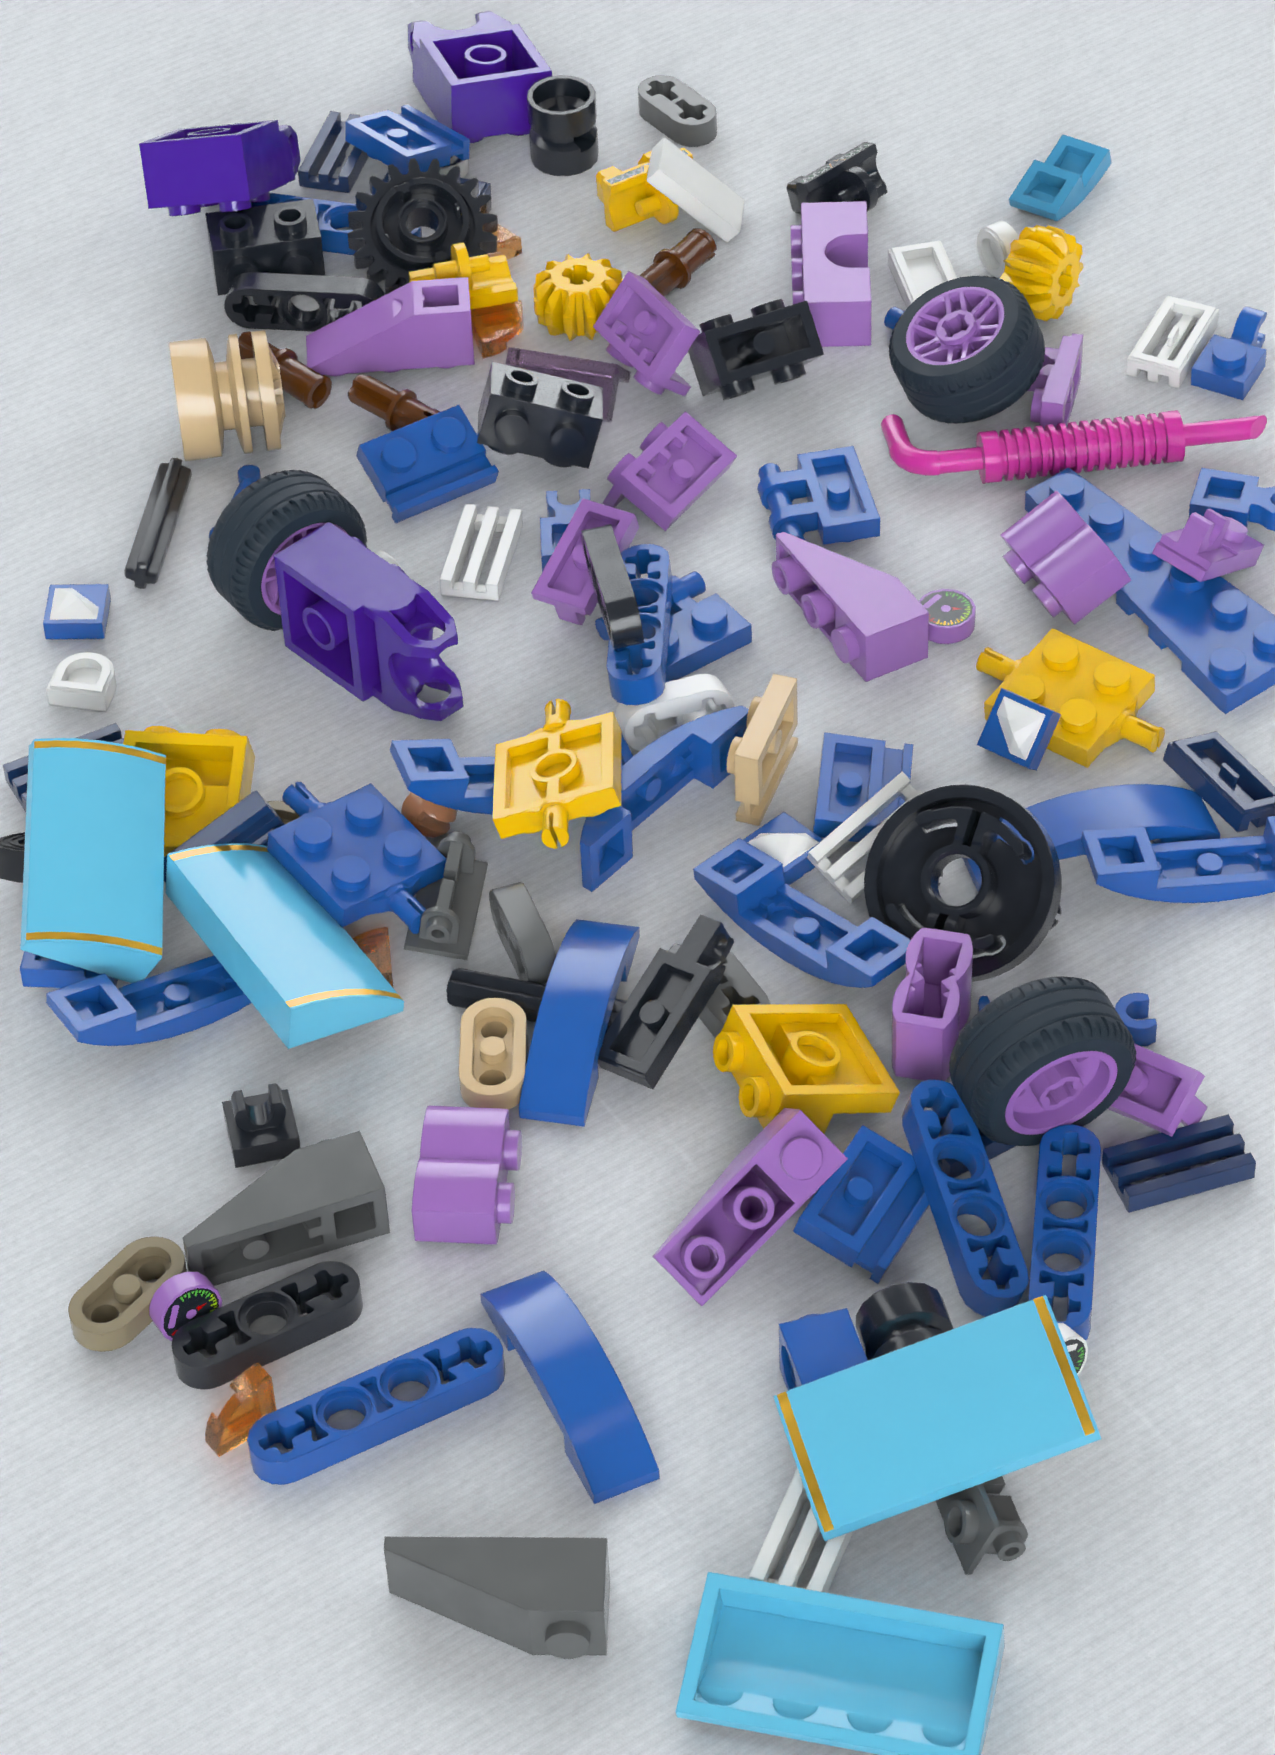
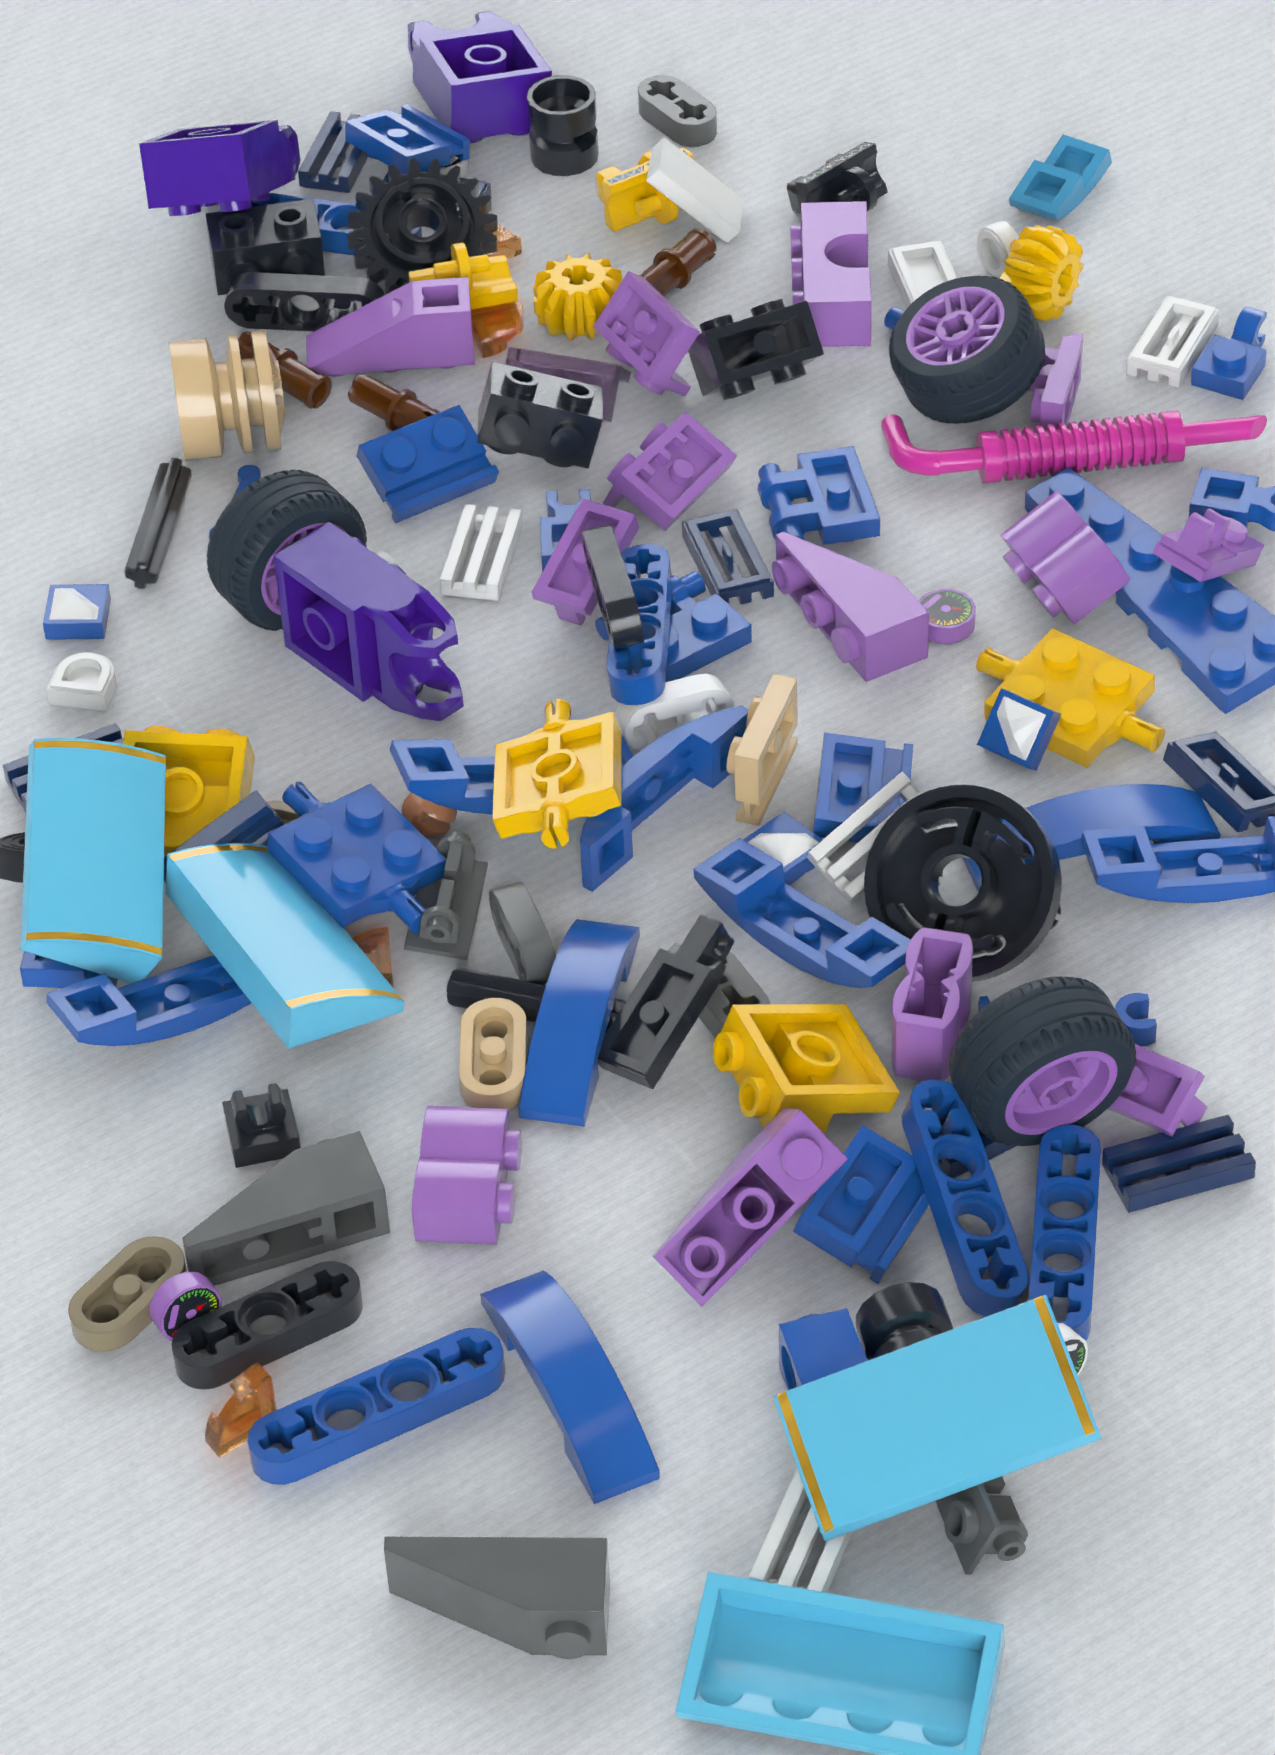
(737, 585): none -> dark blue tile

